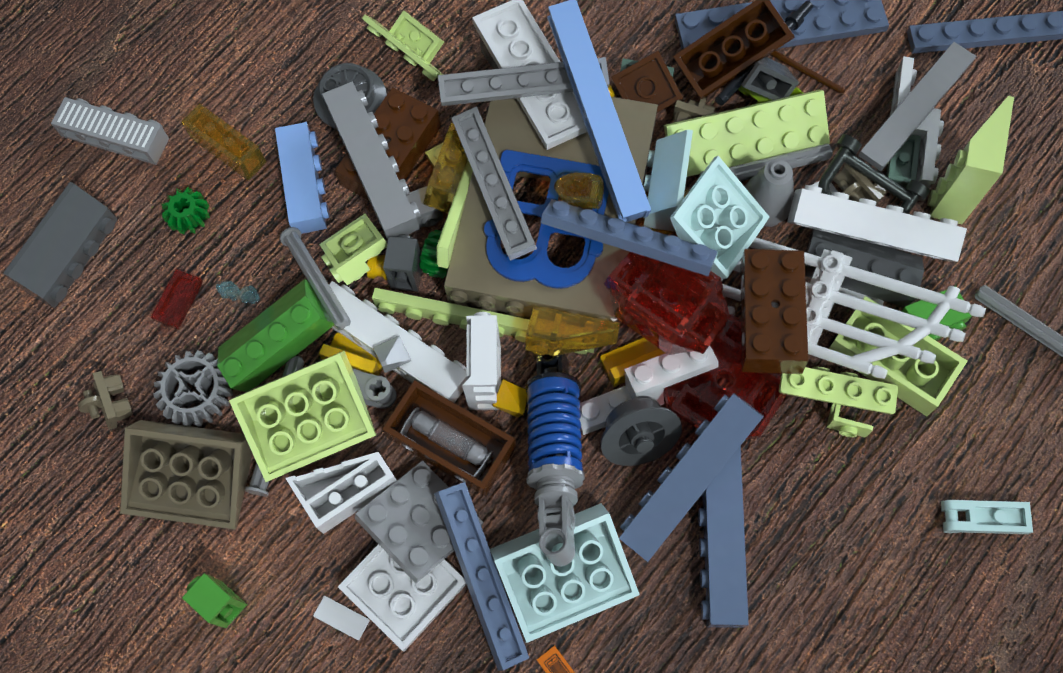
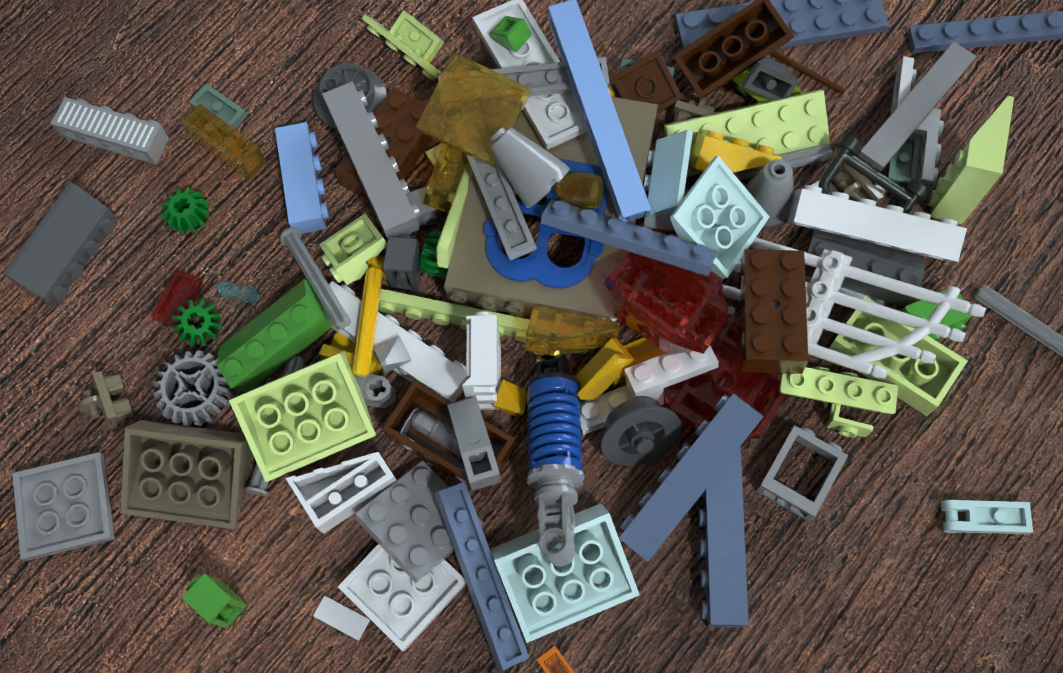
(62, 506): none -> light grey plate
(188, 330): none -> green gear
(219, 105): none -> sand green plate
(367, 322): none -> yellow axle
(472, 107): none -> clear yellow plate
(474, 443): none -> light grey slope
(511, 32): none -> bright green slope
(526, 165): none -> light grey cone
(603, 369): none -> yellow panel
(734, 154): none -> yellow slope
(787, 497): none -> light grey window
(793, 21): black bar -> none

